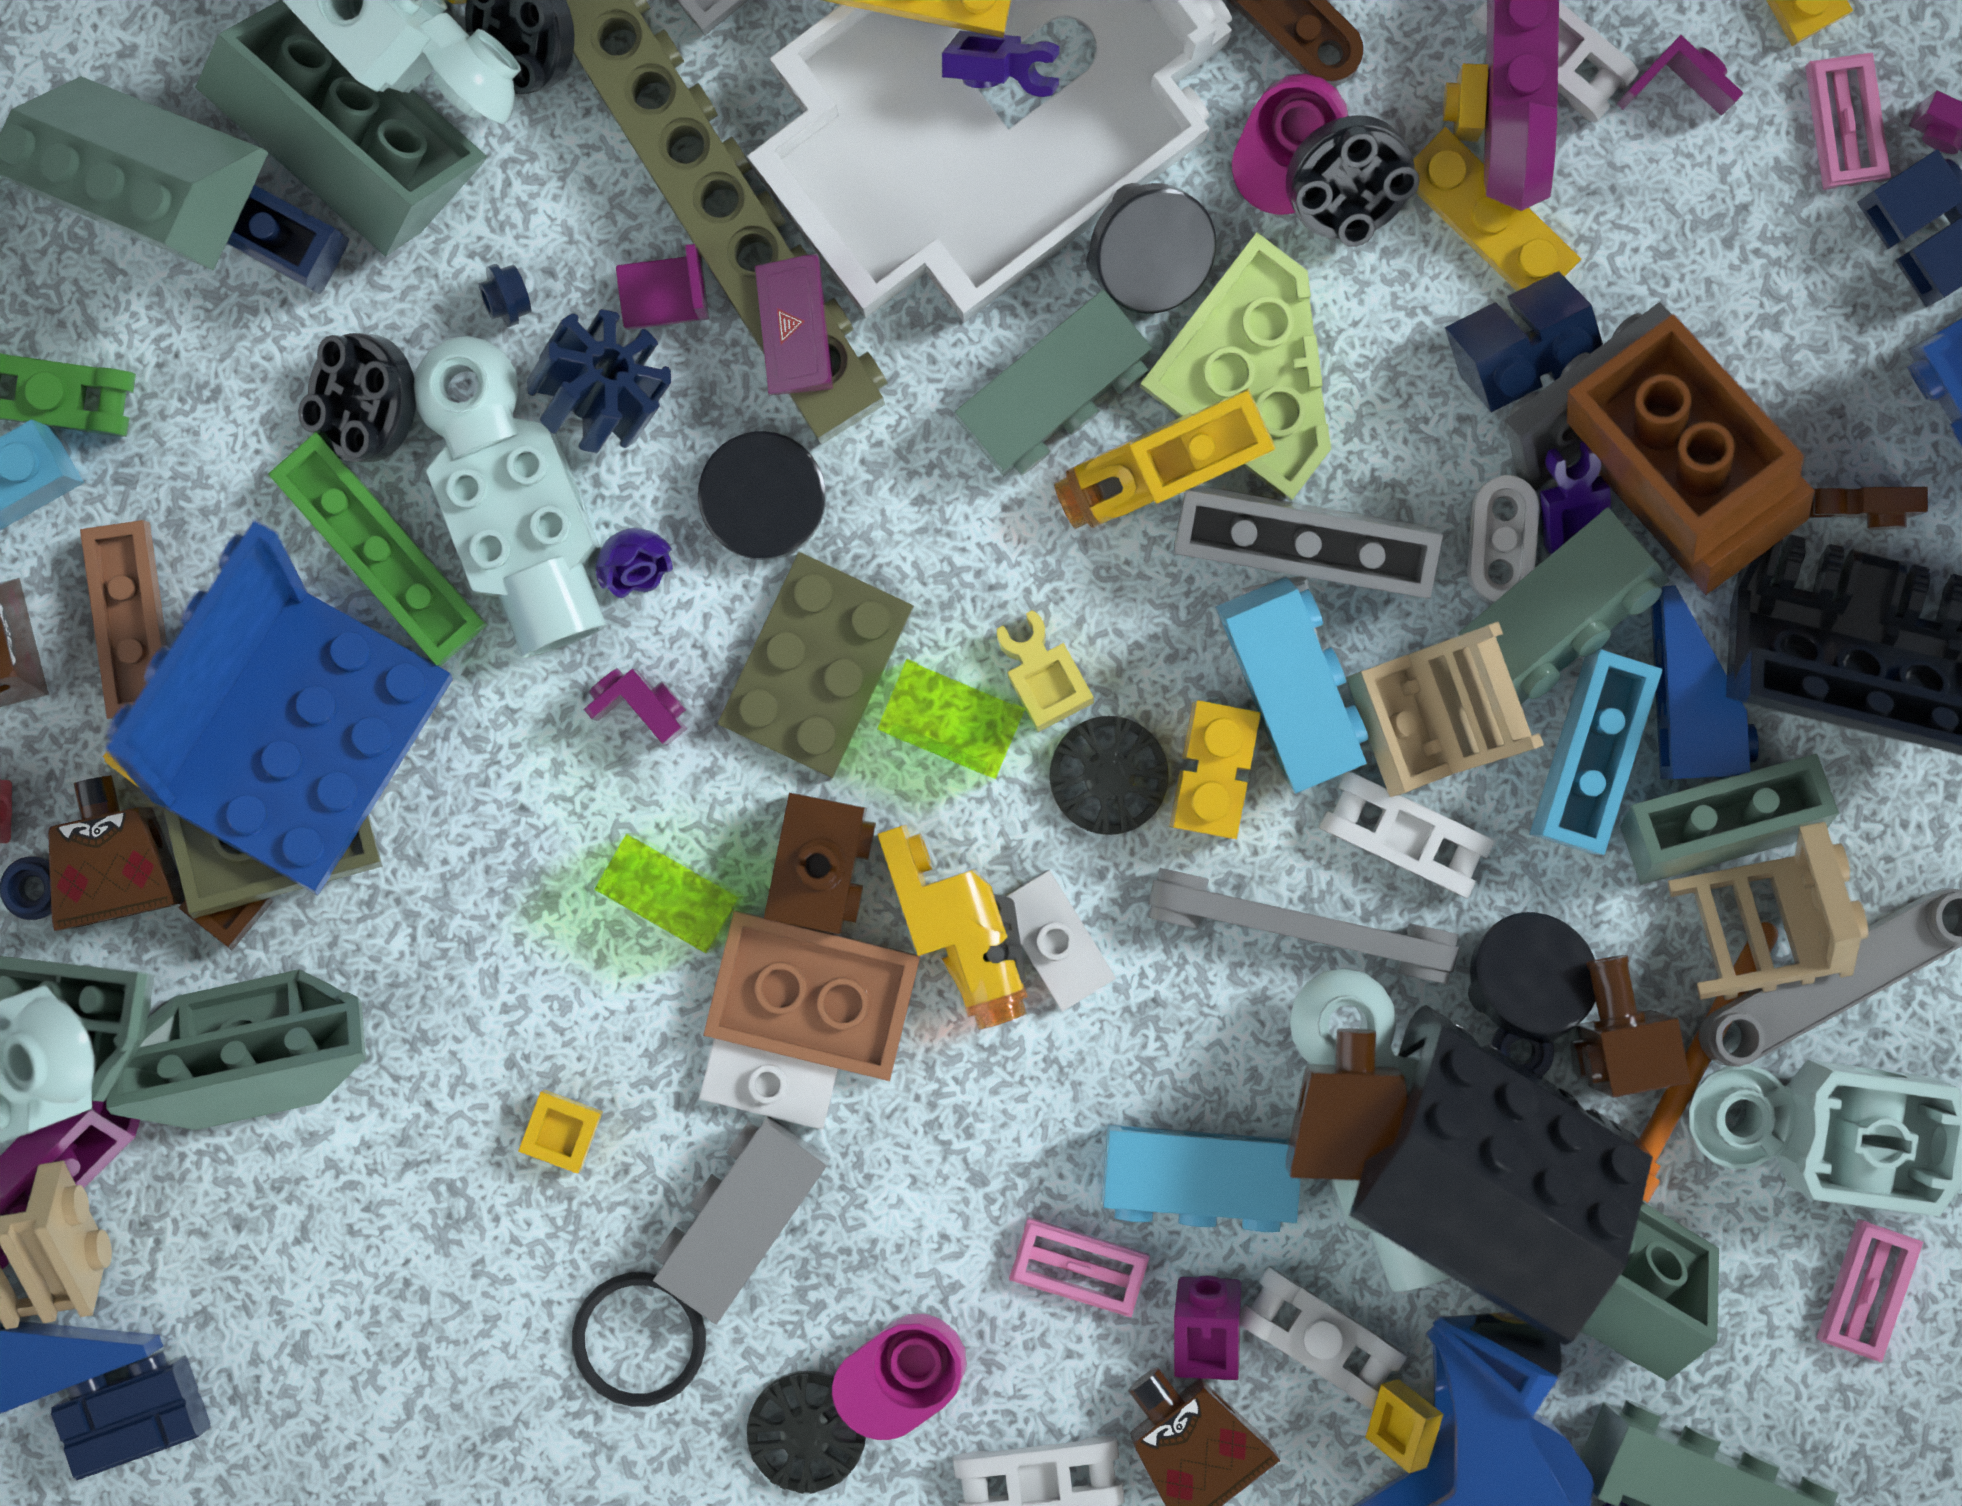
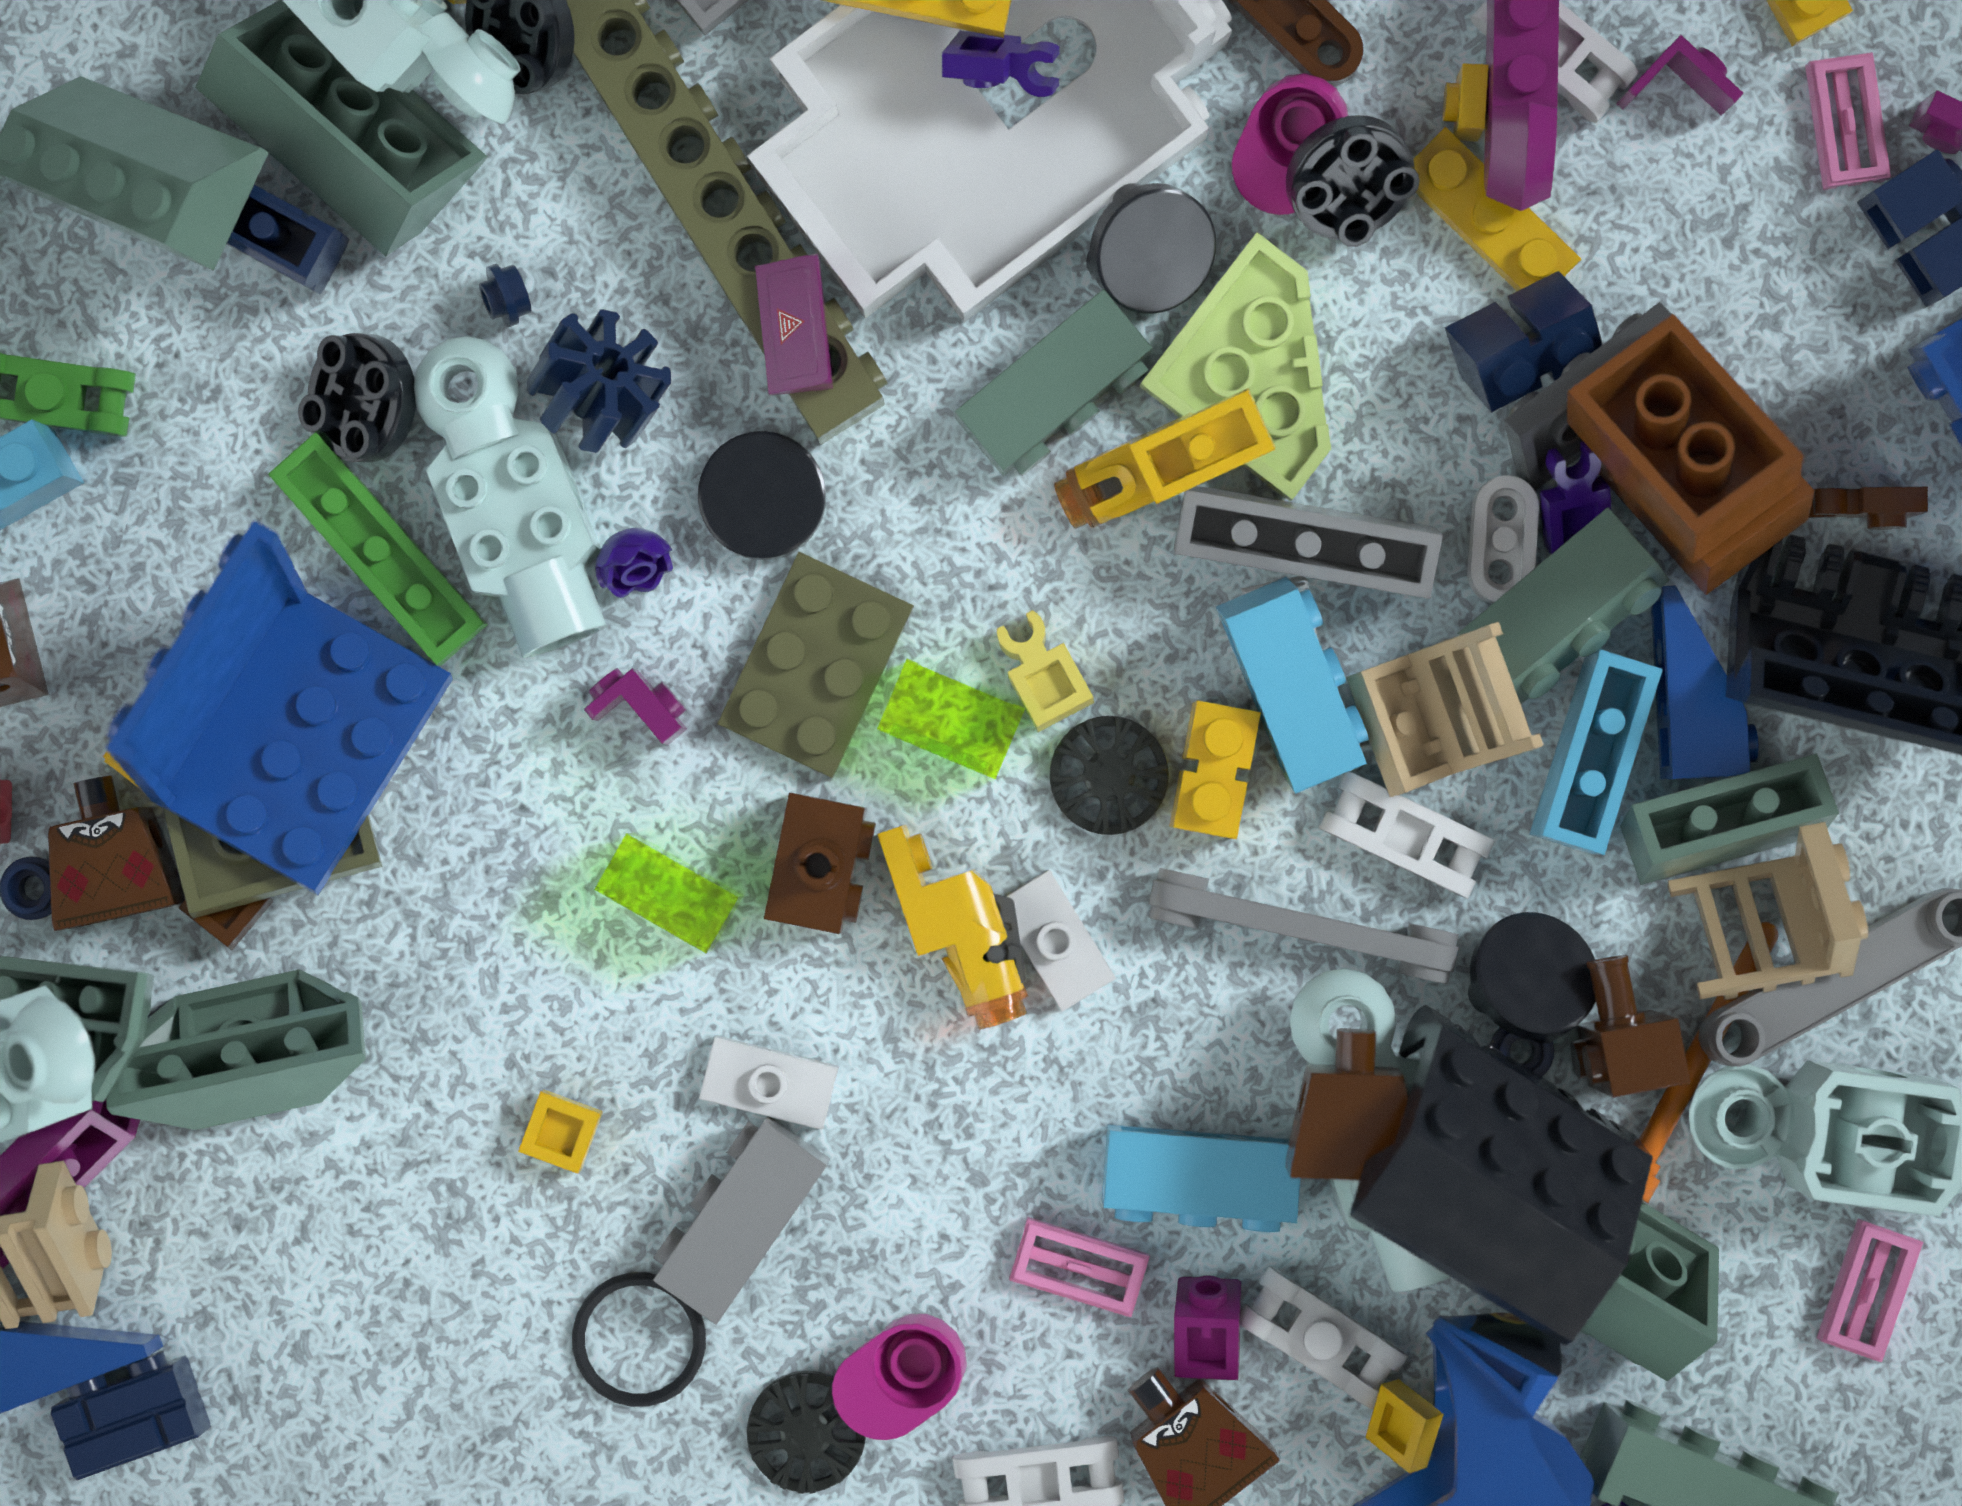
(123, 607): nougat plate -> none
(663, 291): magenta bracket -> none
(812, 995): nougat plate -> none

